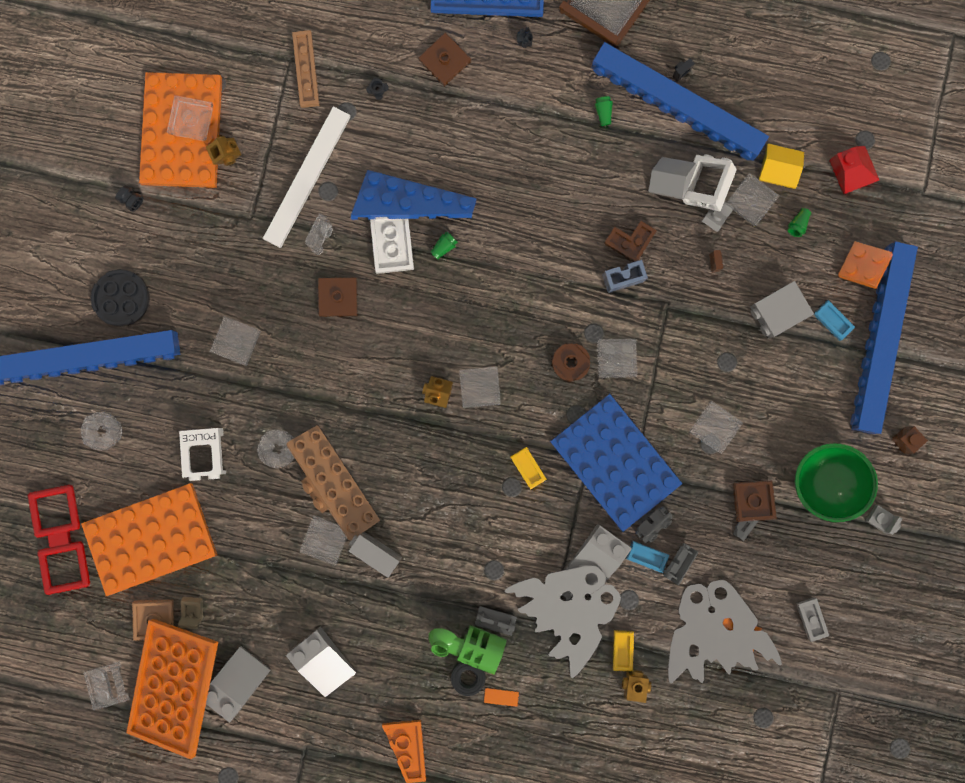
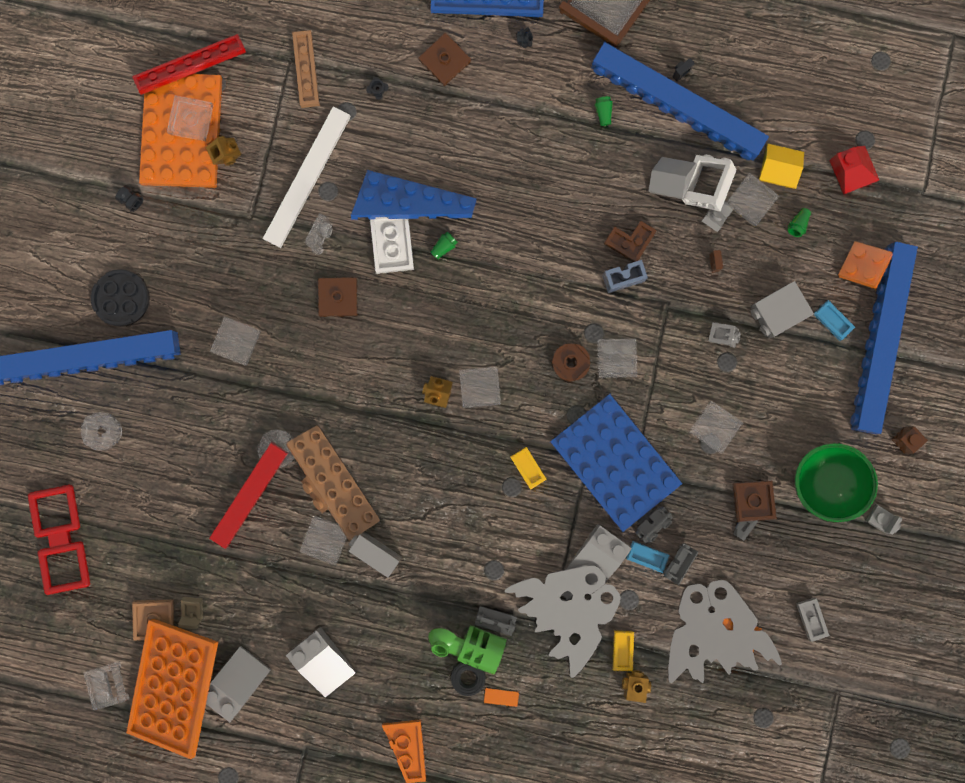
(149, 539): orange plate -> none
(188, 64): none -> red tile
(201, 437): white window -> none
(248, 495): none -> red tile
(724, 334): none -> light grey bracket

